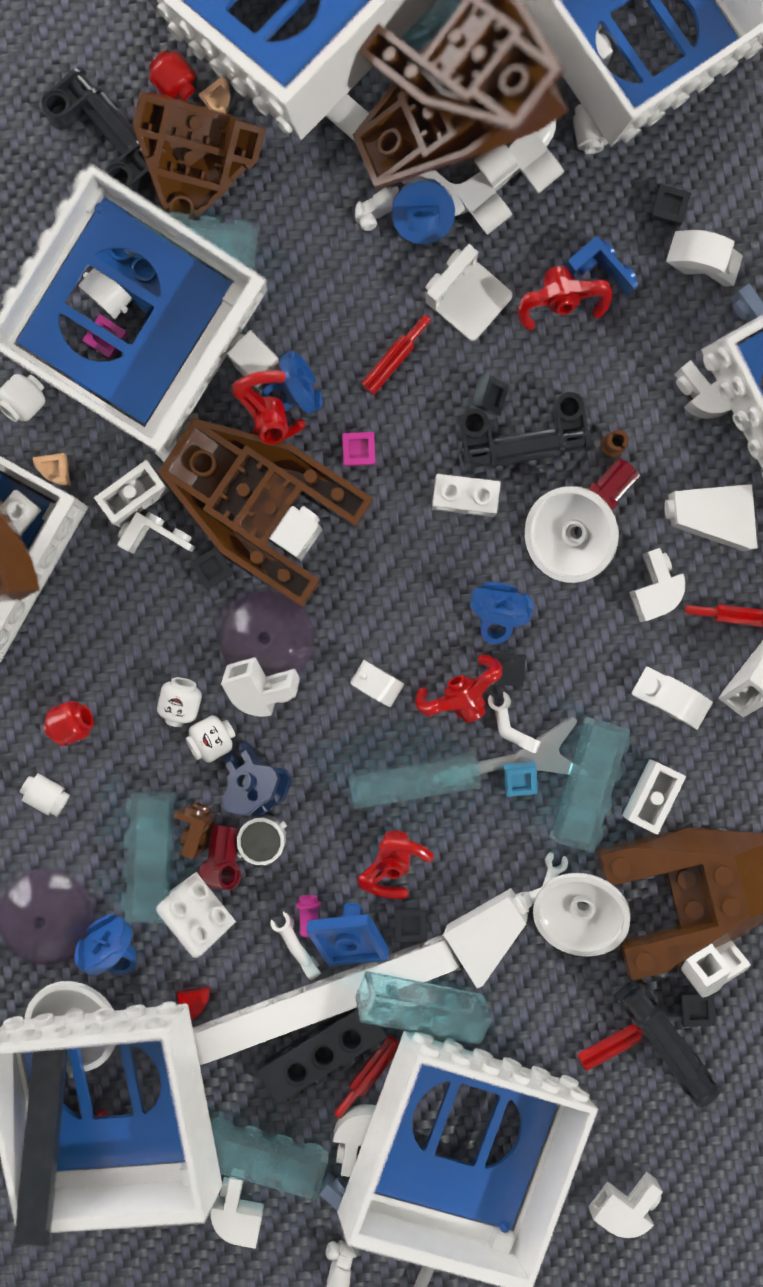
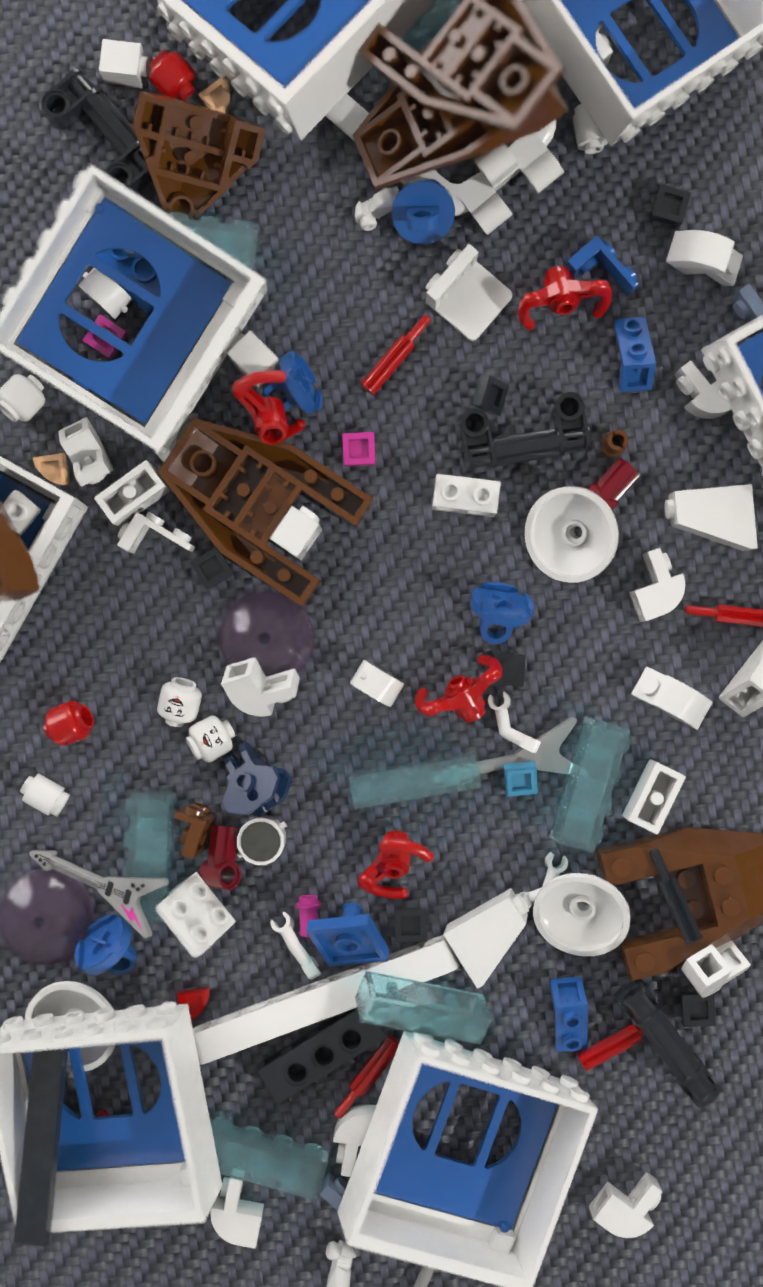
(85, 452): none -> white brick
(120, 892): none -> light grey piece
(123, 63): none -> white brick
(570, 1014): none -> blue bracket
(636, 354): none -> blue bracket
(676, 900): none -> black axle

